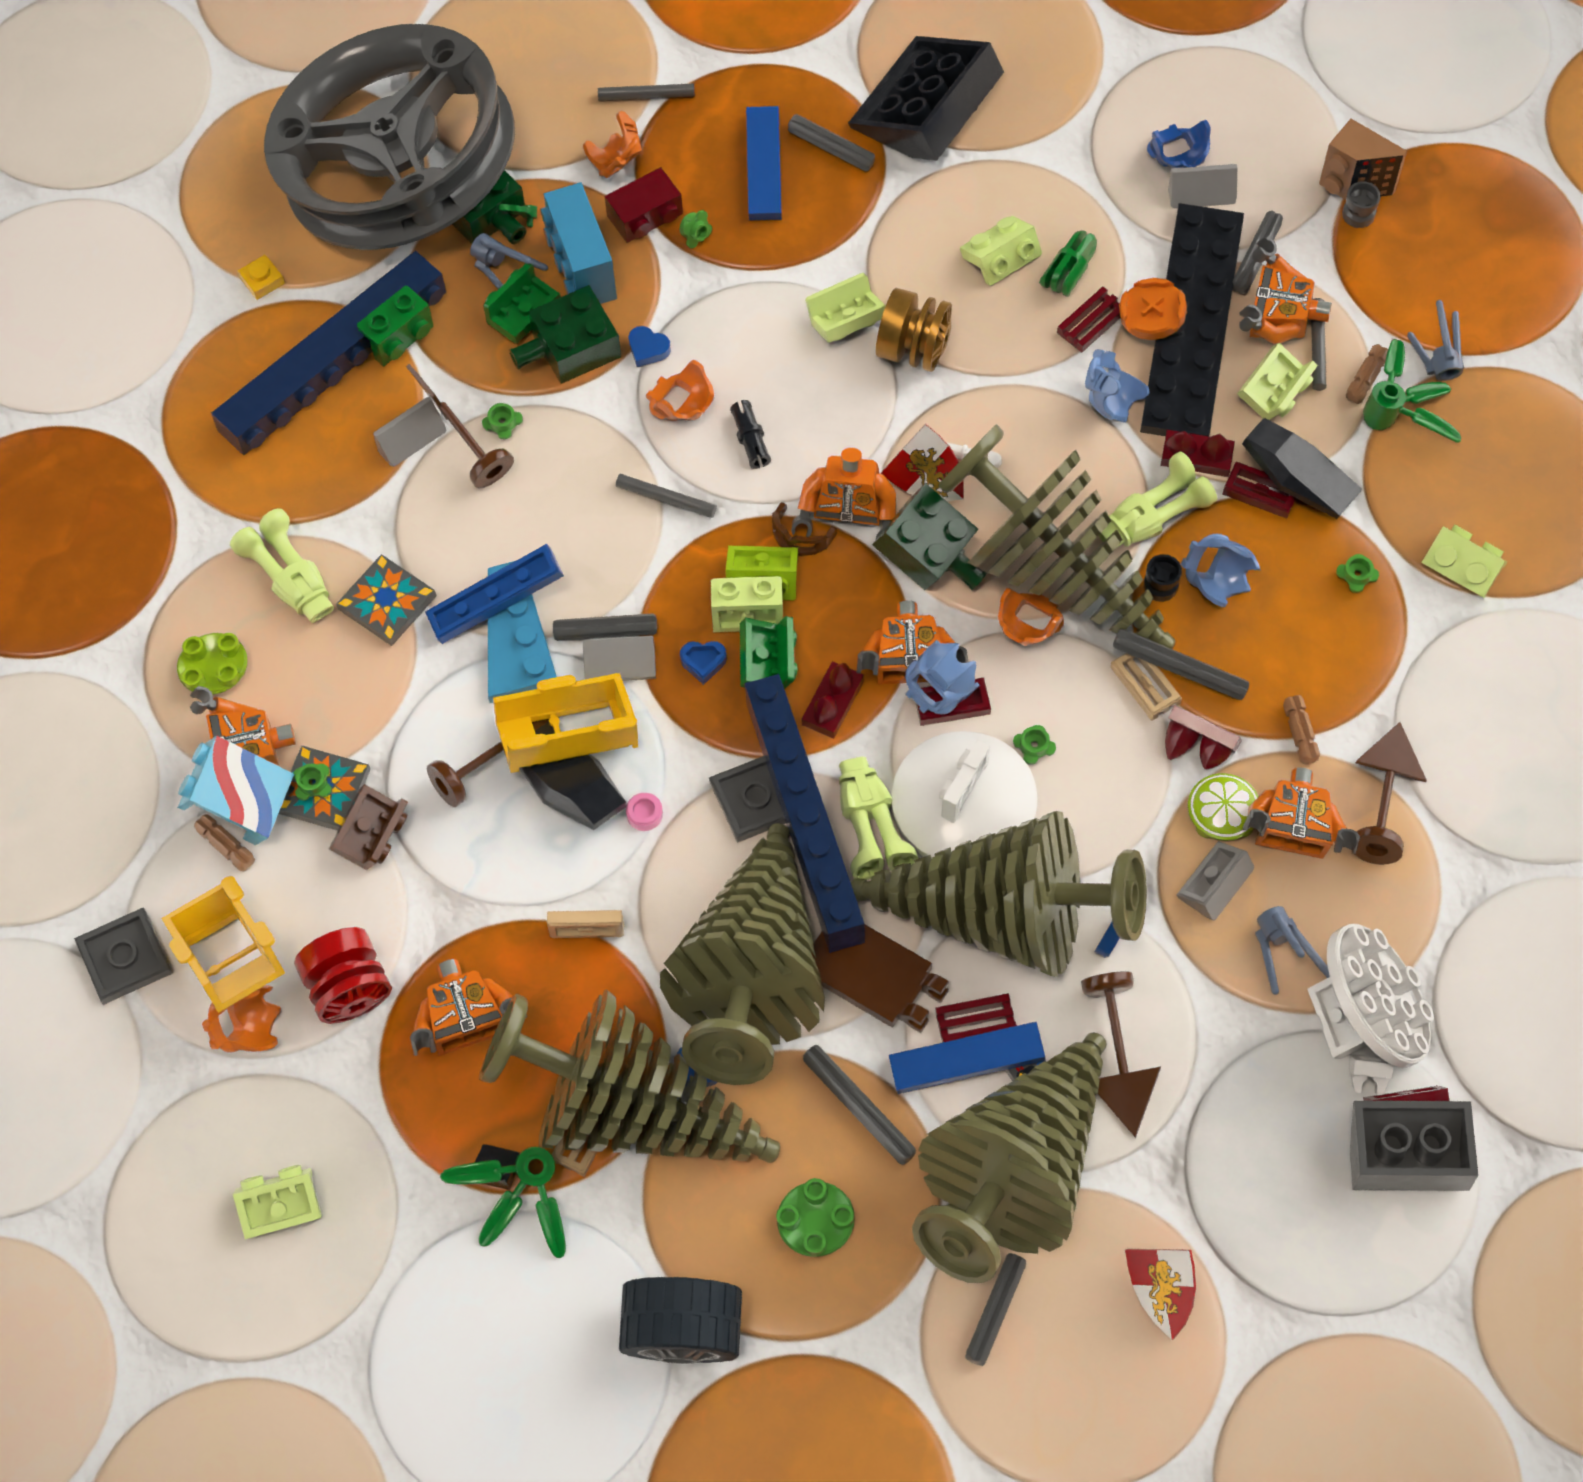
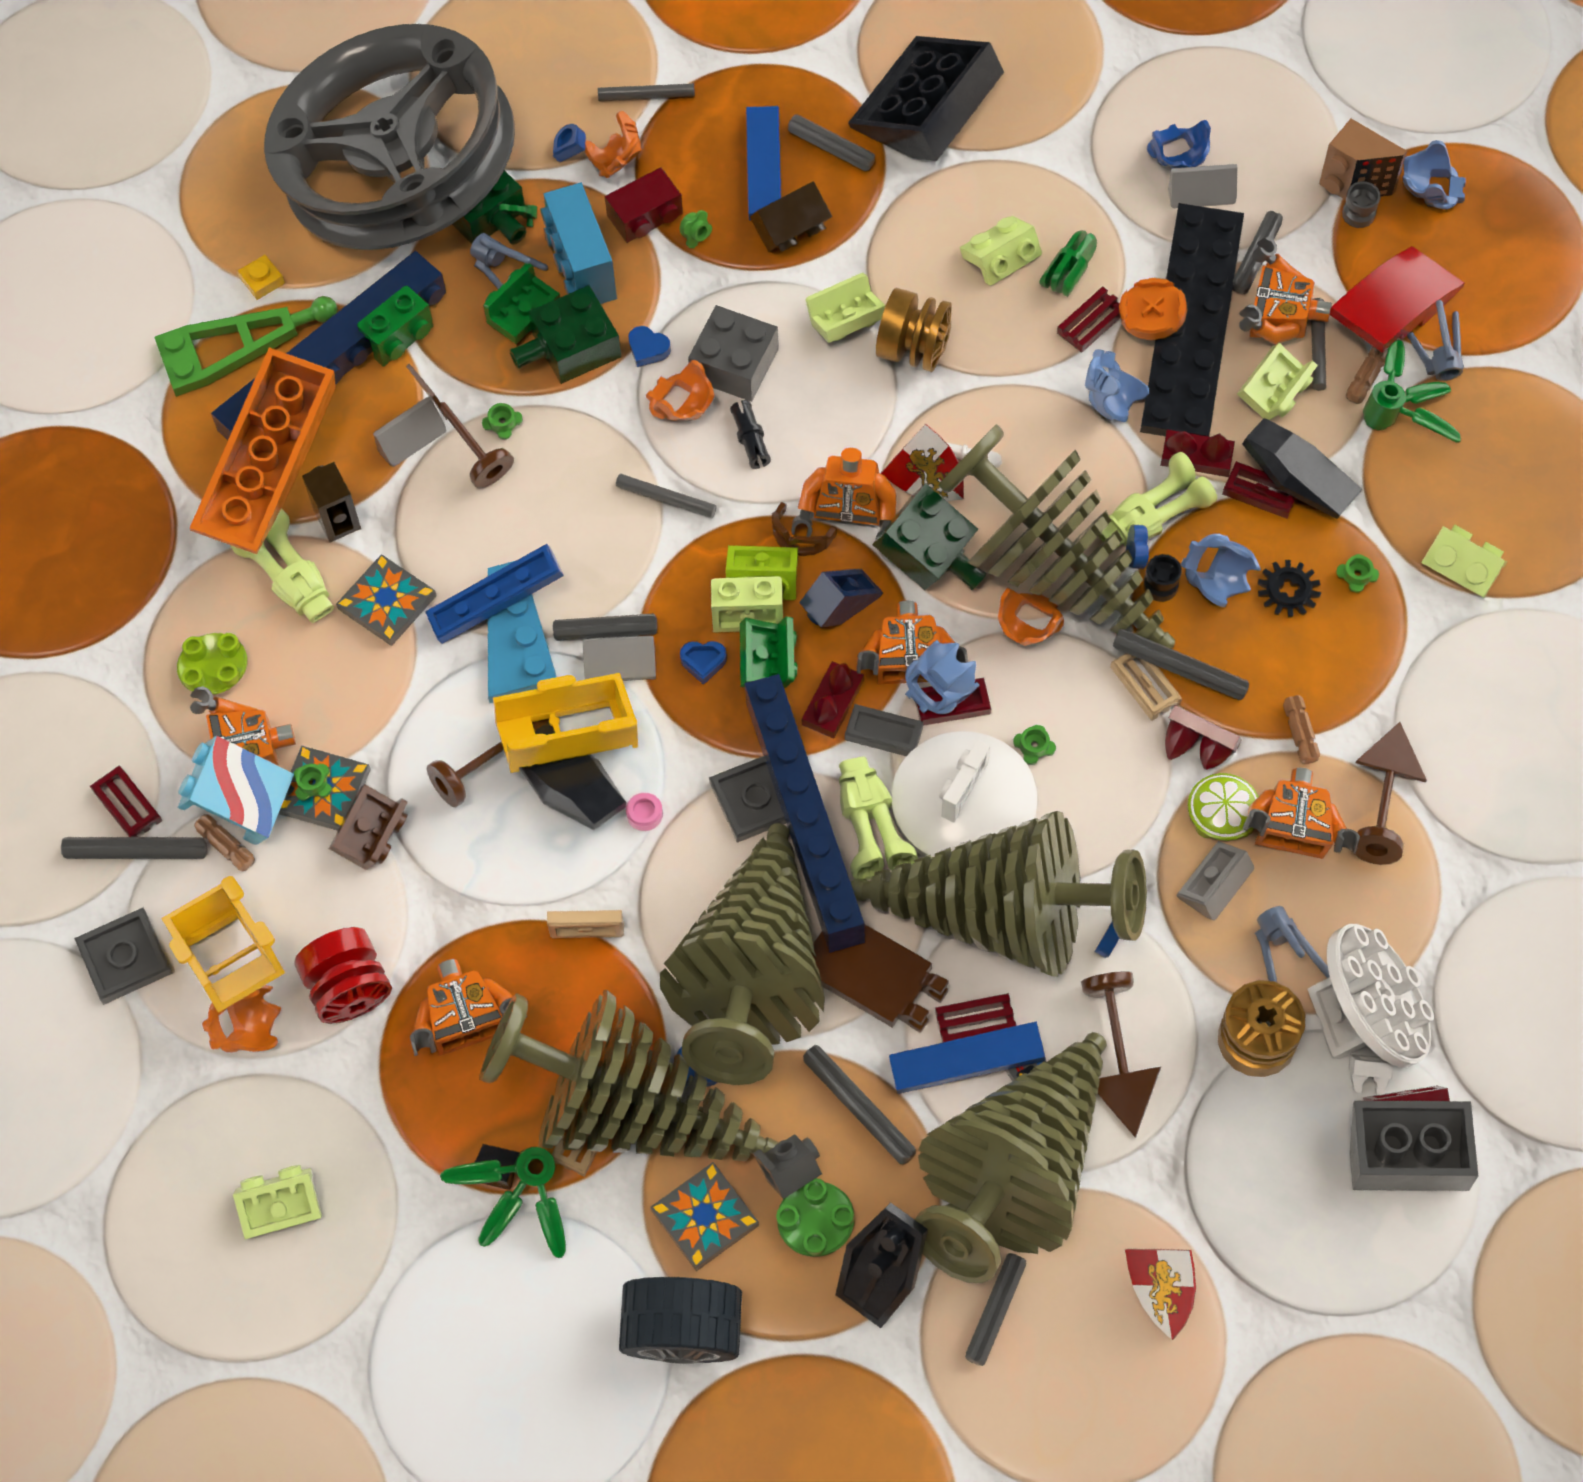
(134, 847): none -> dark grey axle
(142, 824): none -> dark red tile
(183, 362): none -> bright green plate
(265, 451): none -> orange slope
(331, 501): none -> dark brown brick
(568, 142): none -> blue tile
(704, 1216): none -> tile
(735, 351): none -> dark grey brick
(789, 1164): none -> dark grey brick
(791, 217): none -> dark brown brick
(839, 596): none -> dark blue slope
(882, 1264): none -> black piece
(883, 730): none -> dark grey tile
(1138, 546): none -> blue tile
(1257, 1047): none -> pearl gold wheel
(1295, 577): none -> black gear
(1395, 298): none -> red slope
(1429, 163): none -> medium blue helmet

